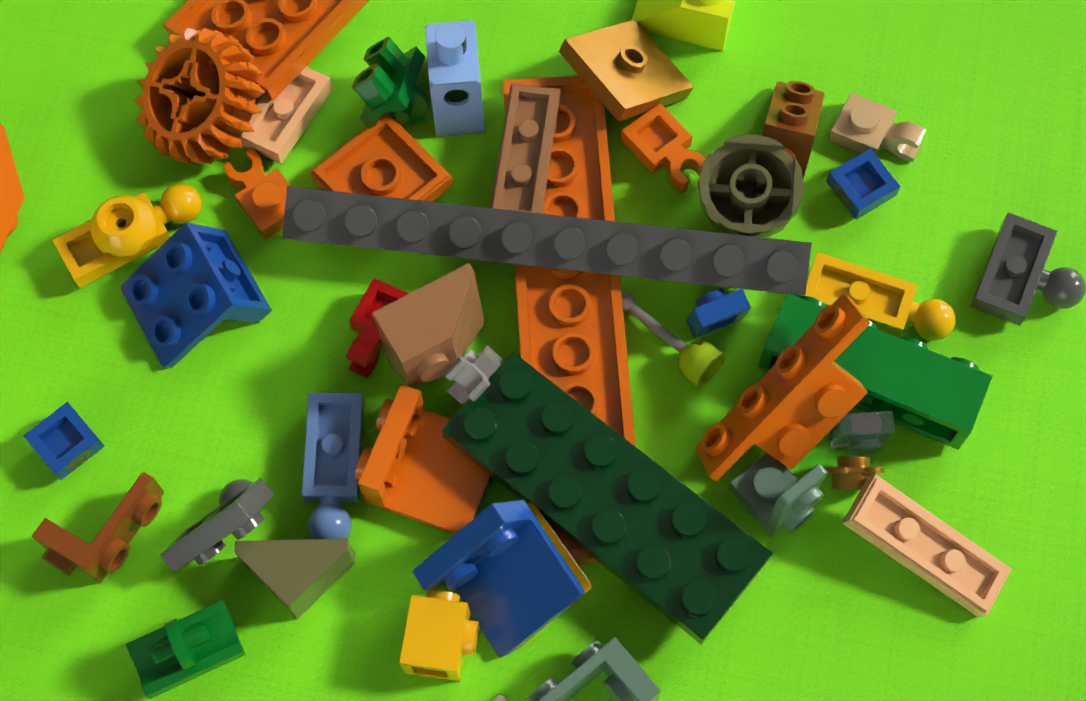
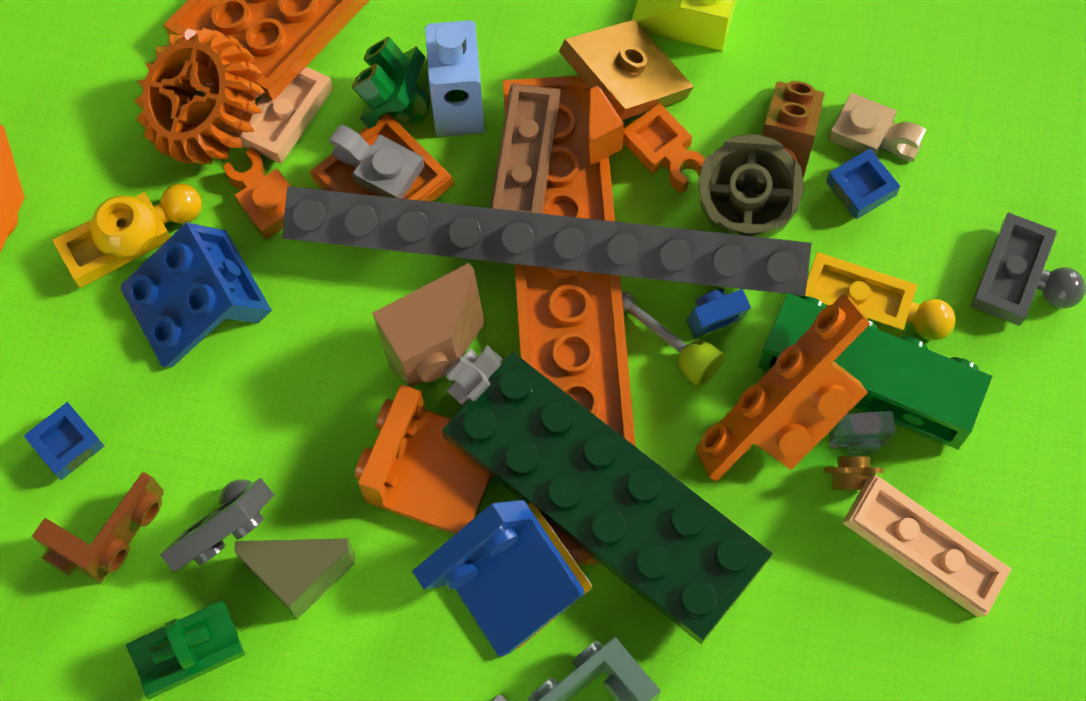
(331, 459): medium blue plate -> none
(368, 345): red plate -> none
(380, 168): none -> light grey plate
(438, 636): yellow brick -> none
(605, 127): none -> orange slope
(776, 495): sand green bracket -> none

